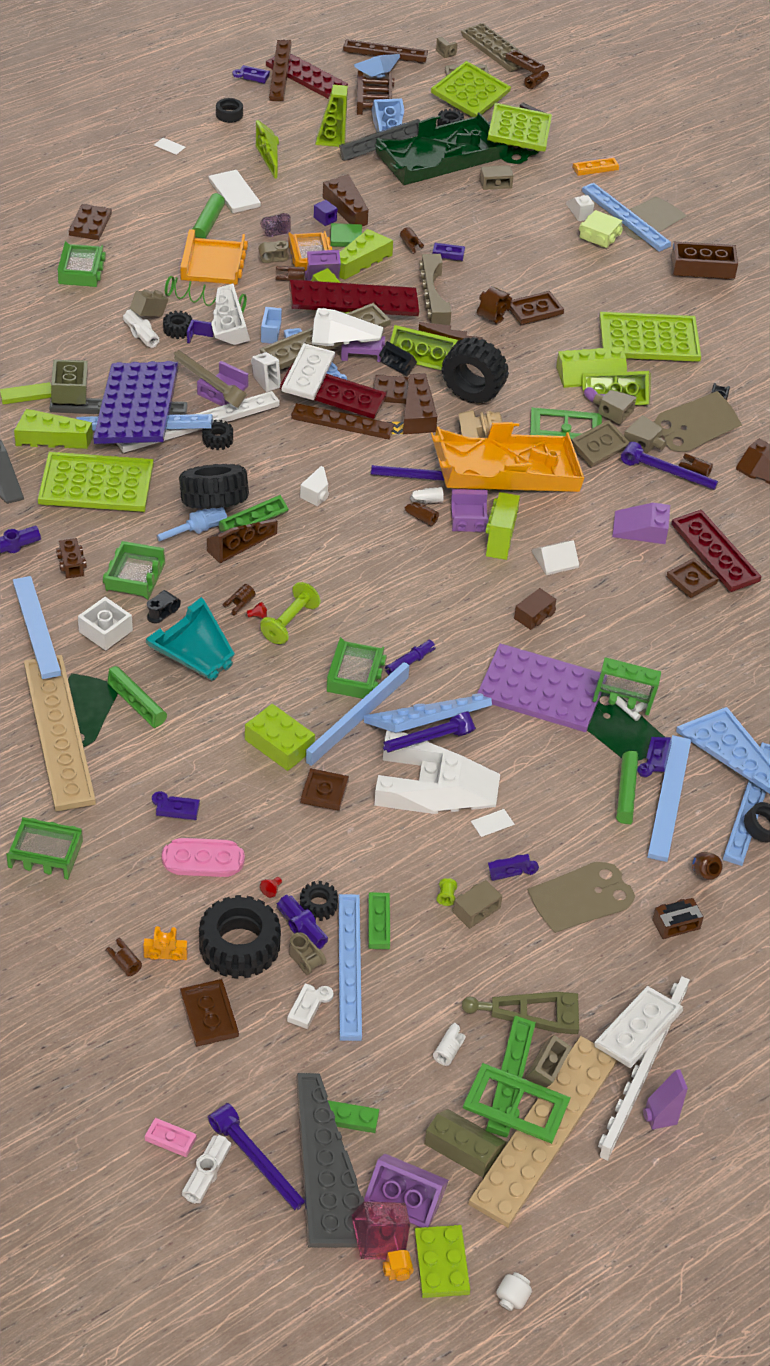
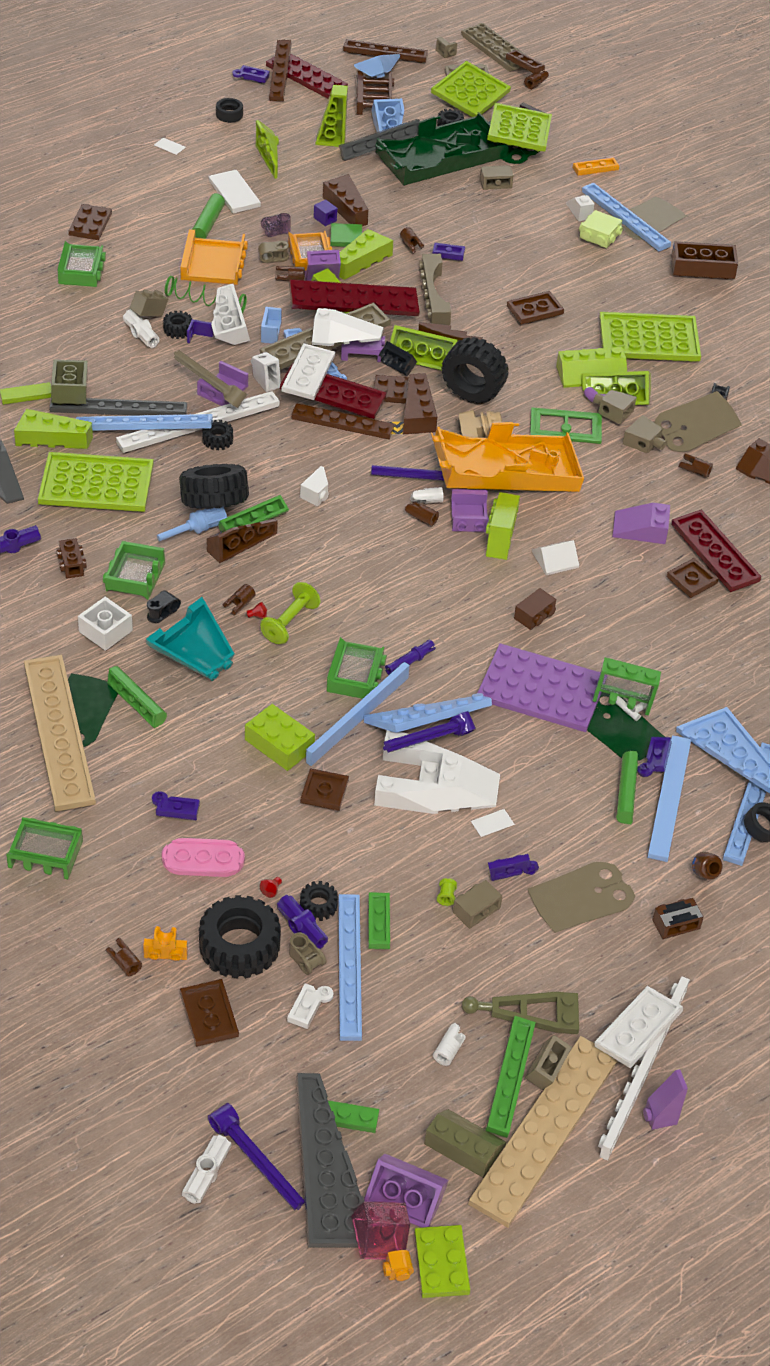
(36, 628): light blue tile -> none
(136, 402): plate -> none
(170, 1137): bright pink plate -> none
(494, 304): reddish brown brick -> none
(511, 1117): bright green door -> none
(514, 1291): white head -> none
(599, 443): dark tan plate -> none
(635, 454): dark purple piece -> none

